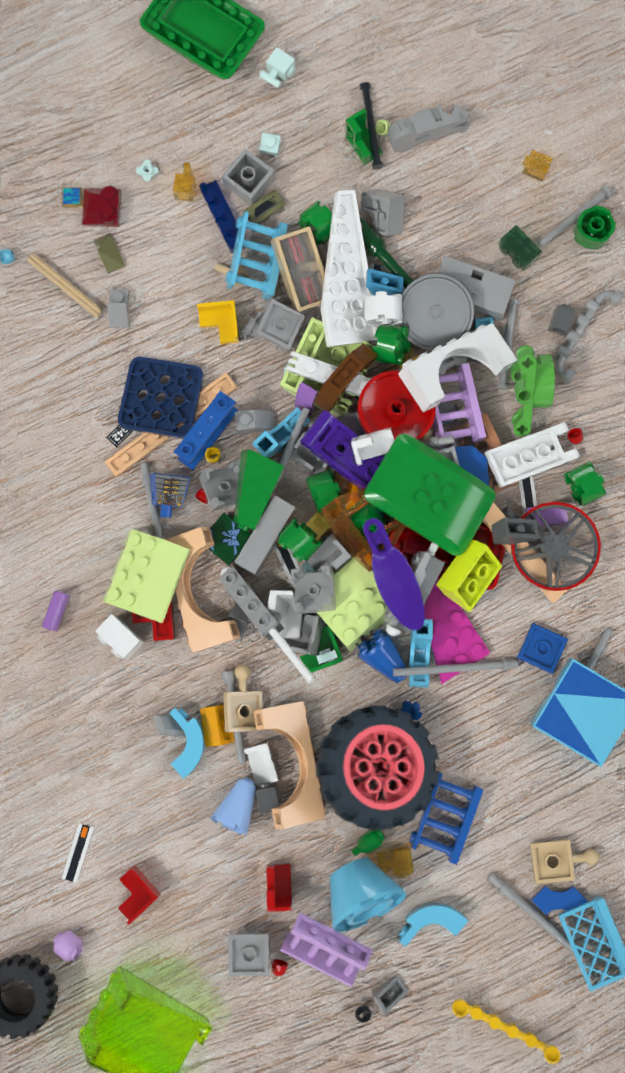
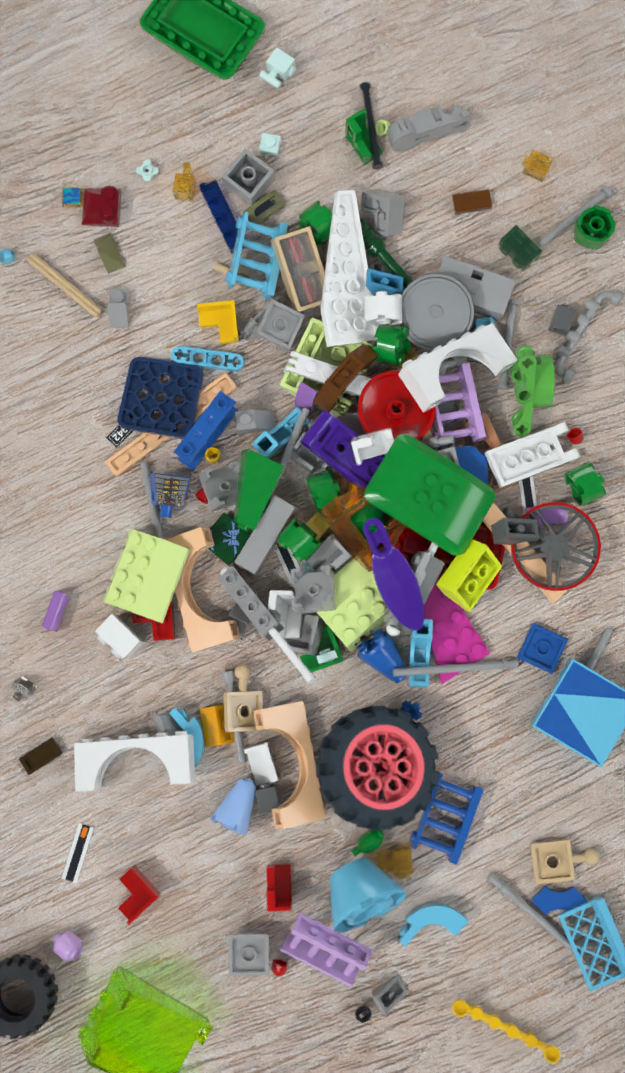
(23, 688): none -> clear smoke tile
(40, 756): none -> dark brown tile
(94, 757): none -> white arch
(207, 361): none -> medium azure beam
(472, 201): none -> reddish brown tile

